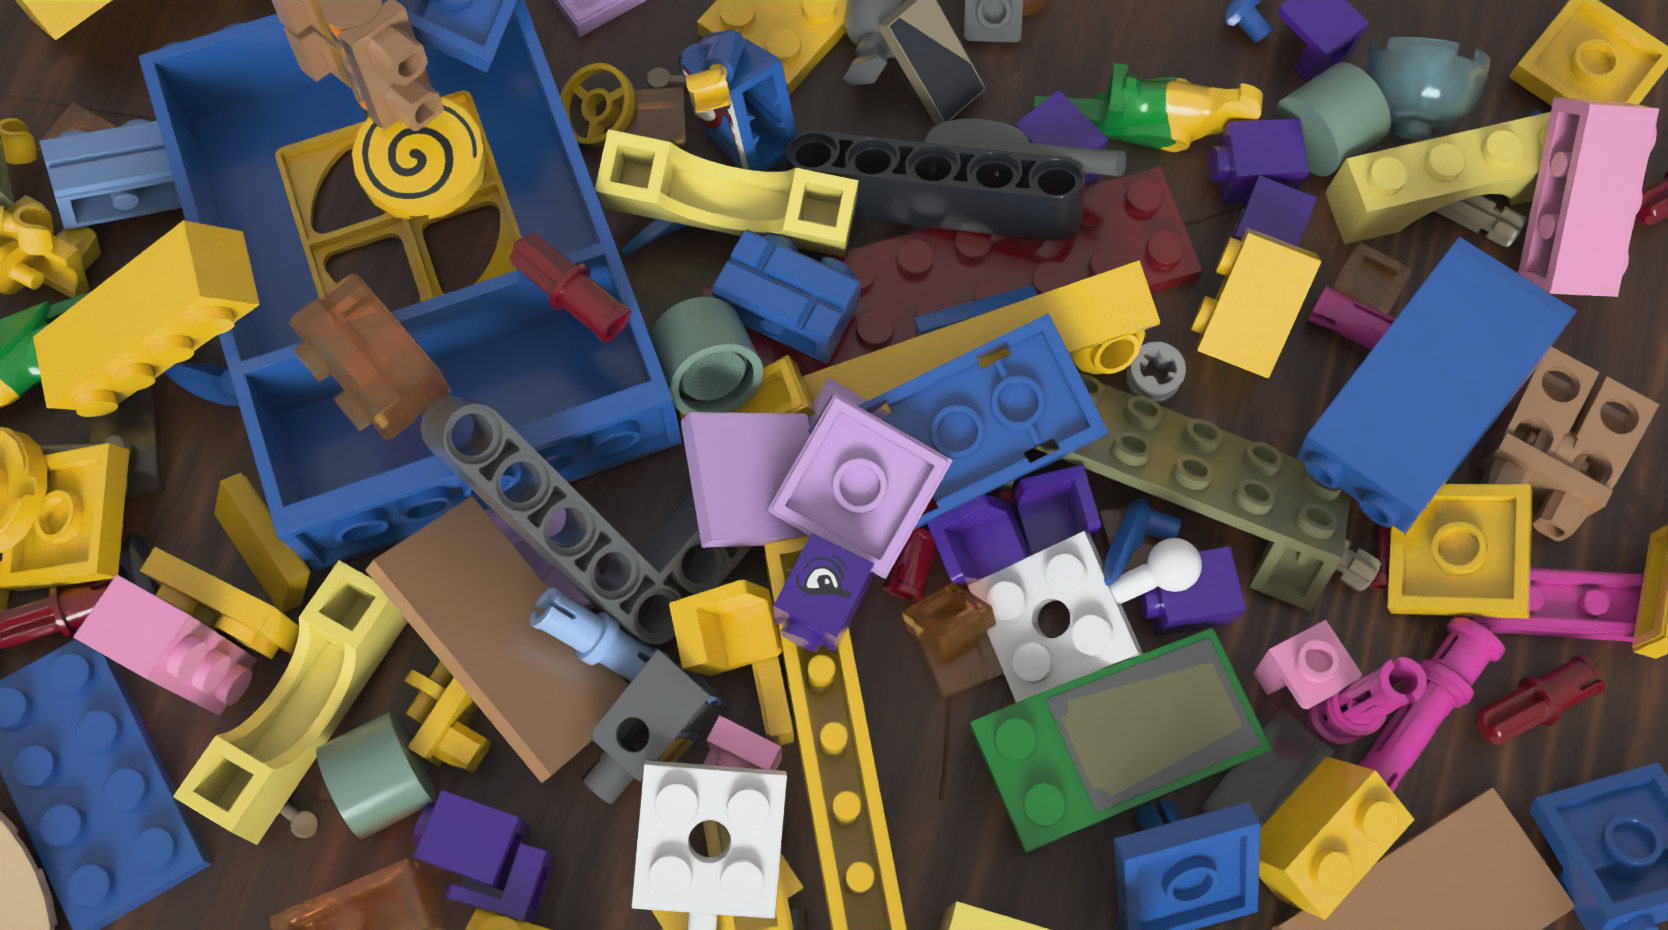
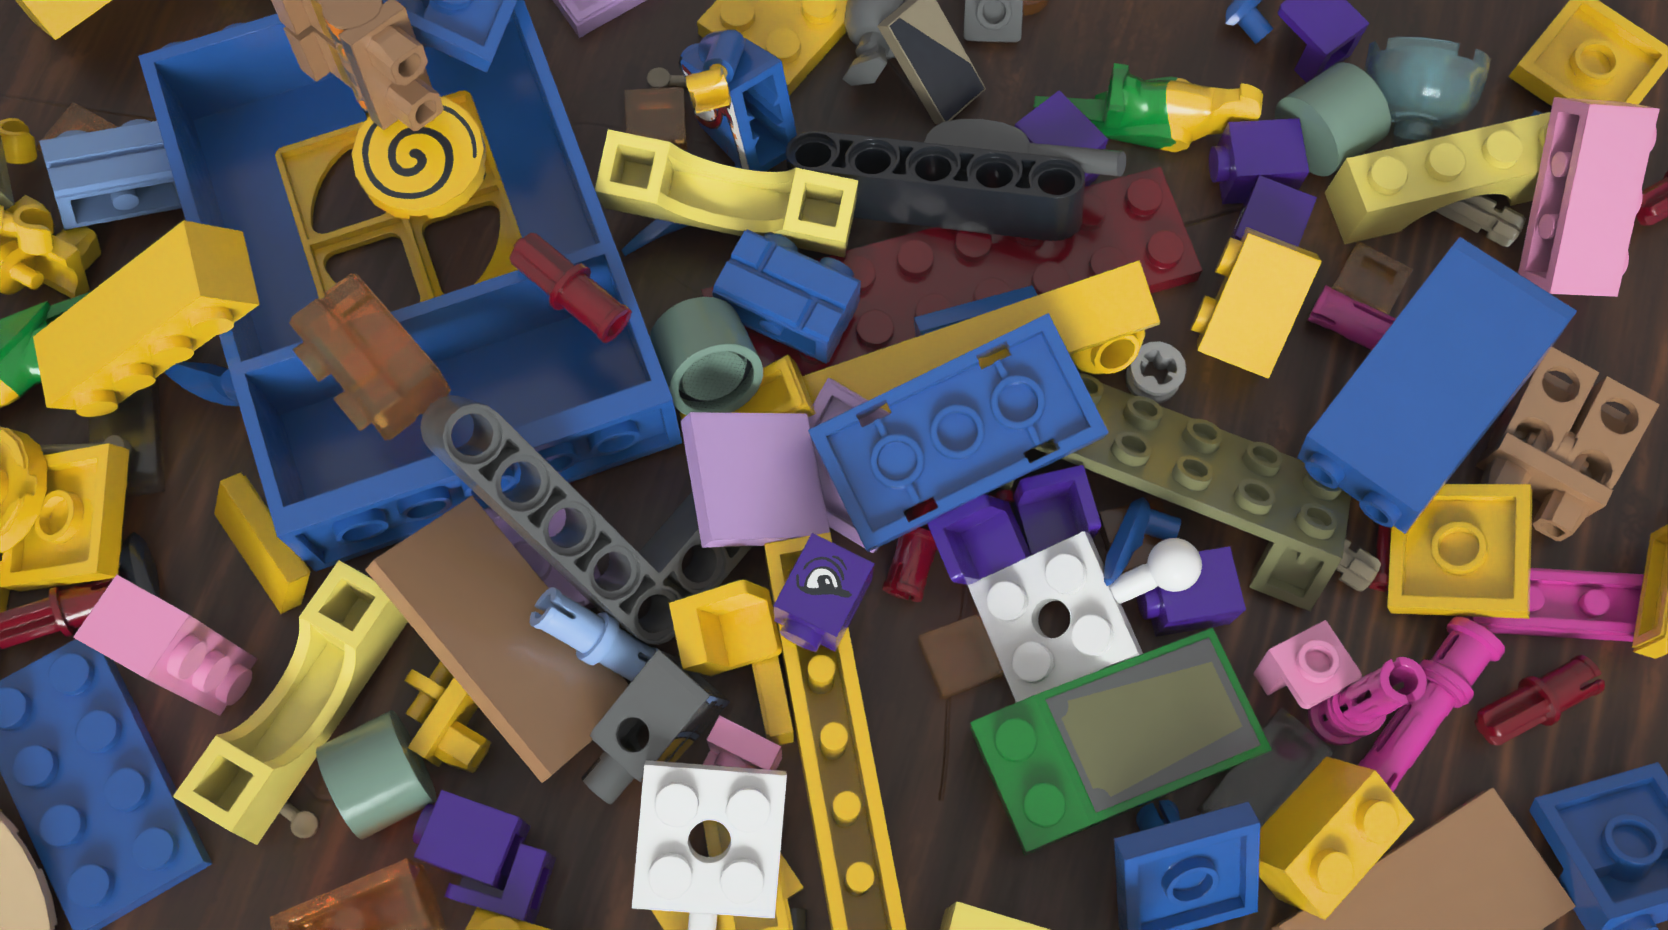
(221, 605): yellow plate -> none
(597, 124): yellow piece -> none
(860, 484): lavender tile -> none
(949, 618): clear orange tile -> none

